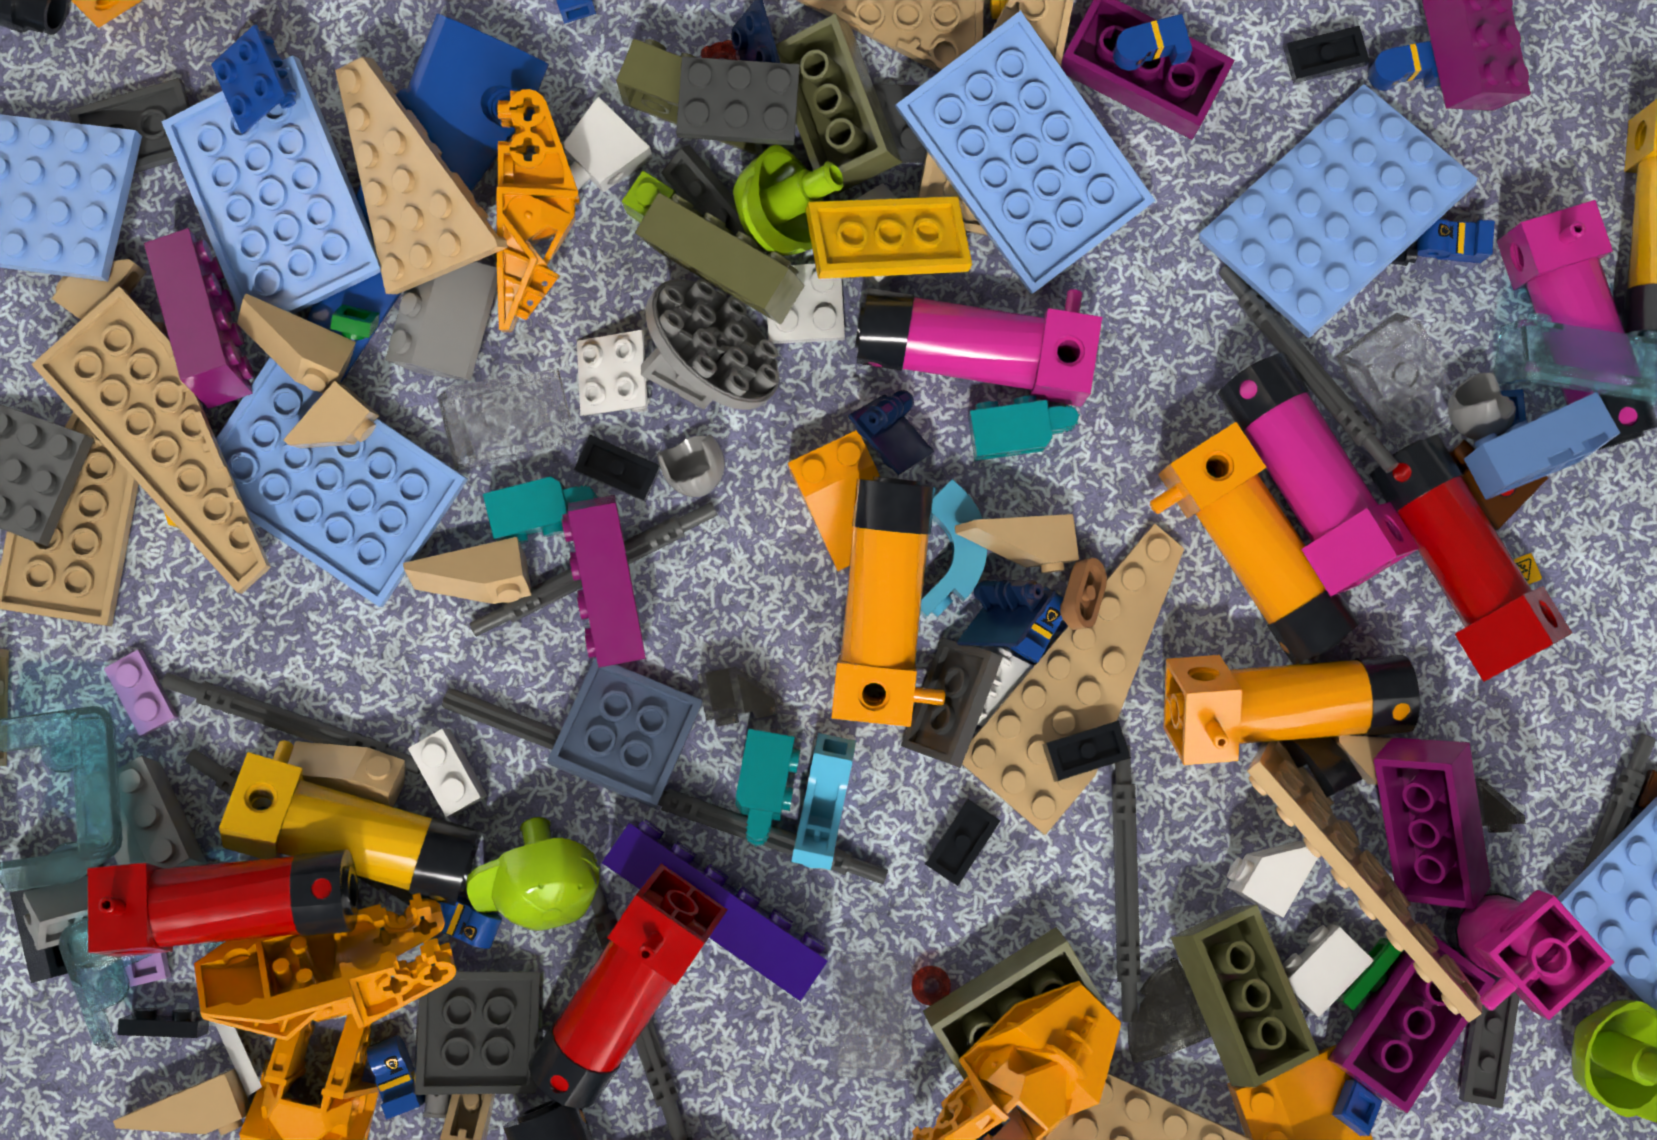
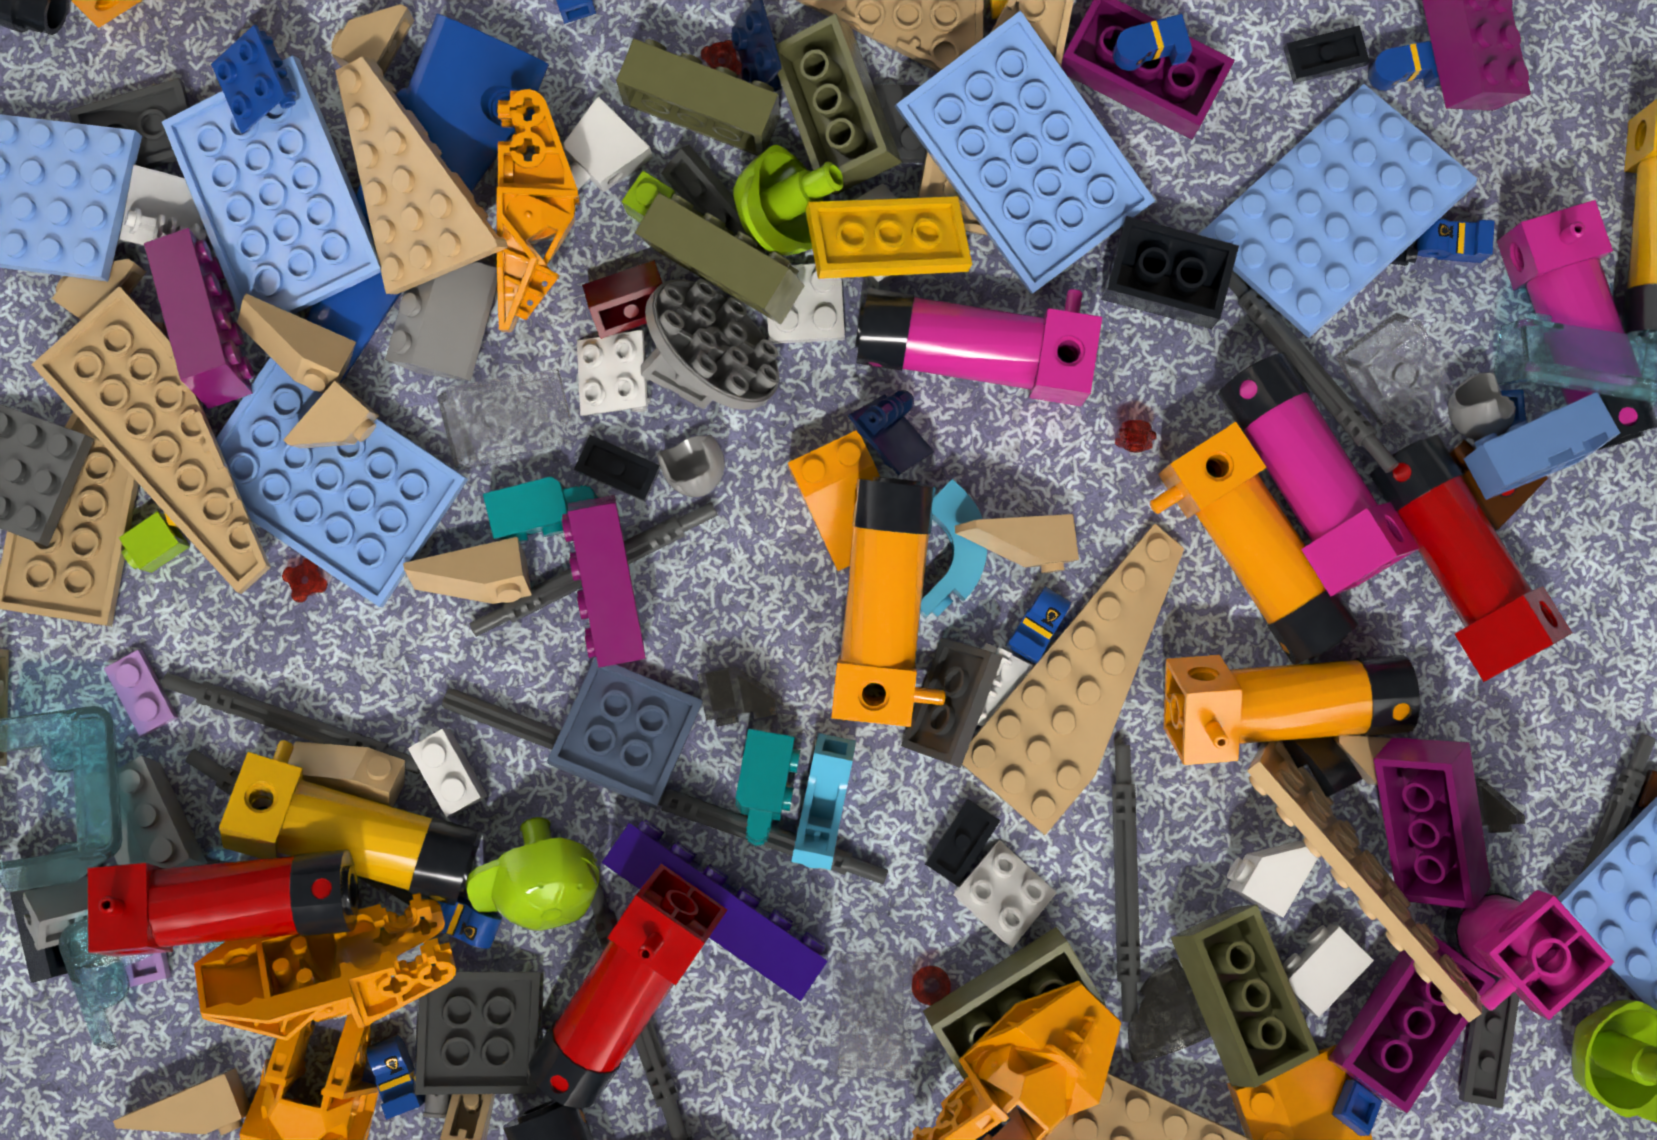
(146, 1022): black plate -> none
(152, 543): none -> lime brick
(158, 207): none -> white hinge
(238, 1057): white sticker -> none
(315, 583): none -> clear red plate
(354, 322): green plate -> none
(373, 36): none -> tan slope
(621, 298): none -> dark red brick
(738, 101): dark grey plate -> none
(1004, 894): none -> white hinge
(1007, 612): dark blue hinge -> none
(1018, 427): teal hinge -> none
(1084, 594): medium nougat plate -> none
(1086, 751): black plate -> none
(1135, 436): none -> clear red plate
(1170, 272): none -> black slope
(1373, 977): green plate -> none
(1528, 568): yellow sticker -> none

